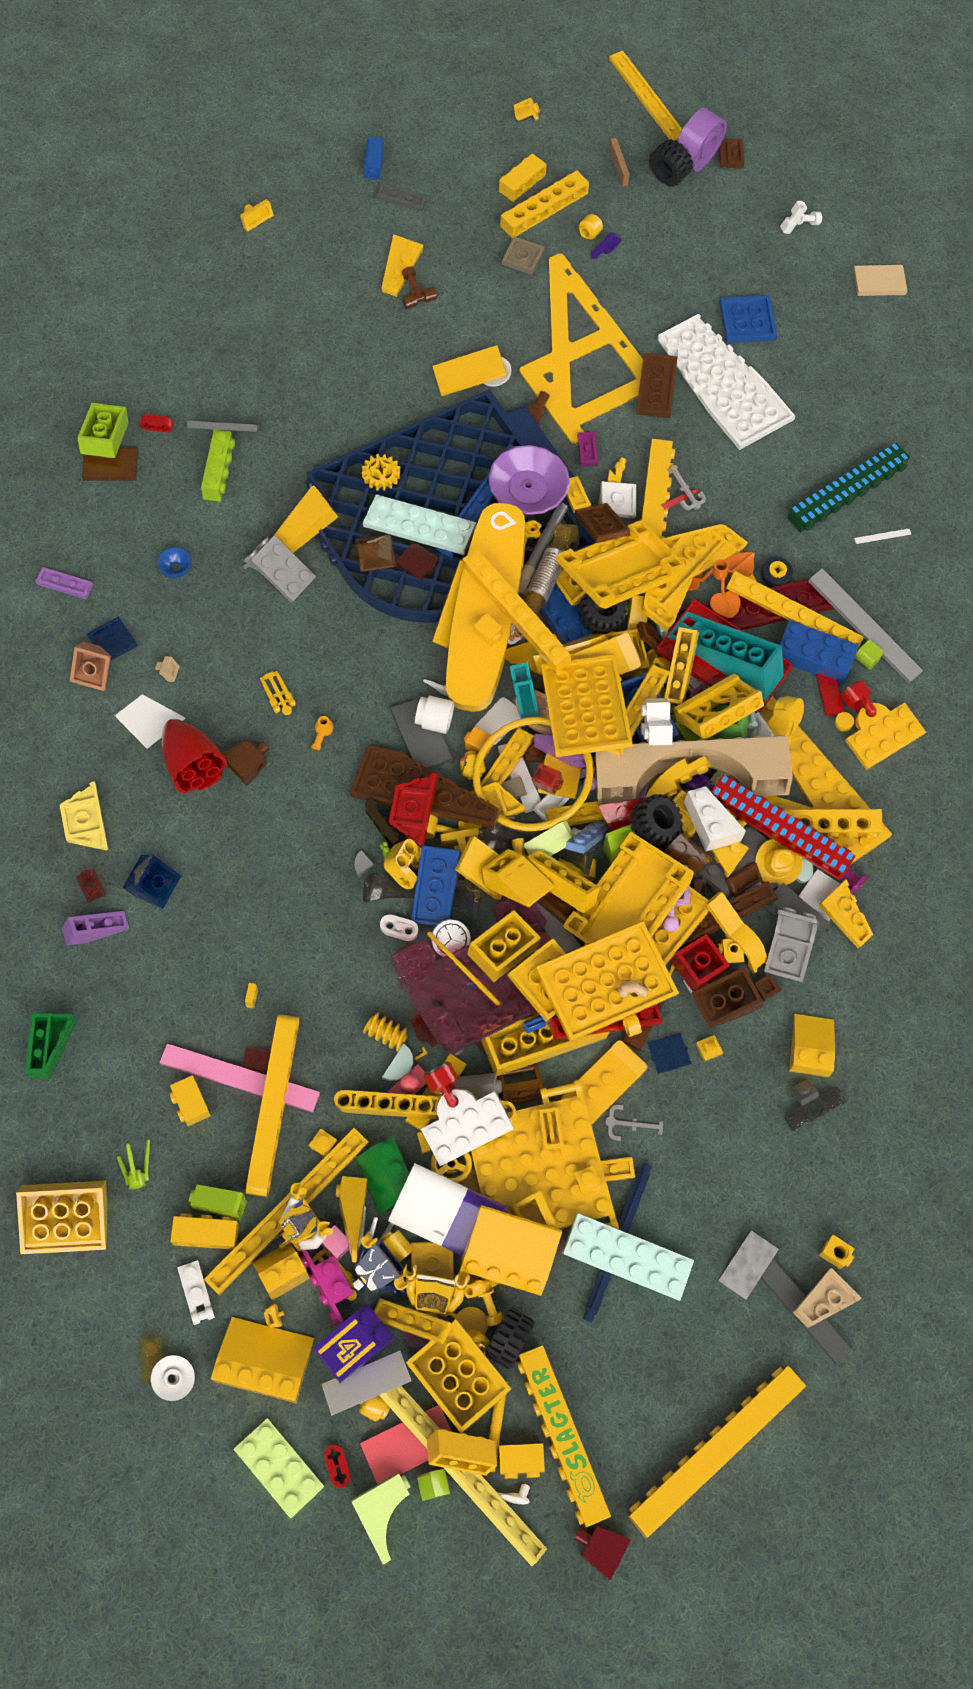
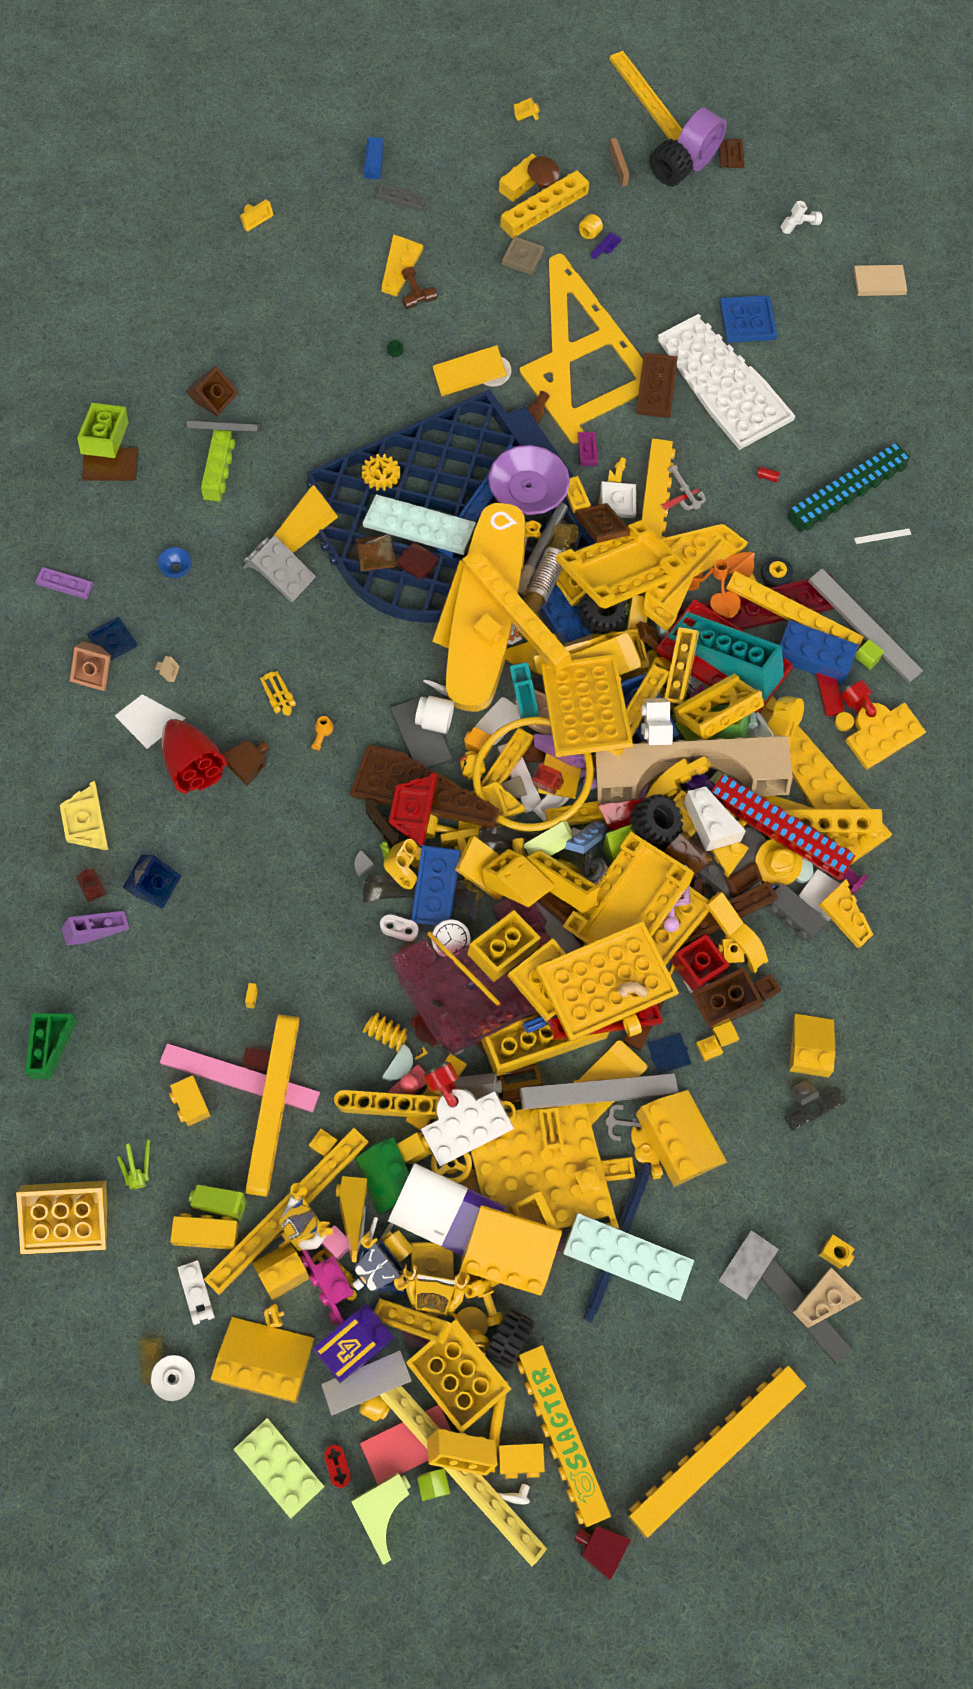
(156, 423): red beam -> none
(212, 391): none -> reddish brown slope
(395, 348): none -> dark green plate
(414, 1148): none -> yellow brick
(543, 171): none -> reddish brown dish
(598, 1091): none -> light grey tile
(600, 867): none -> dark grey gear
(645, 1152): none -> yellow piece
(680, 1137): none -> yellow slope
(725, 1034): none -> yellow tile
(768, 474): none -> red pin
(792, 944): light grey bracket -> none

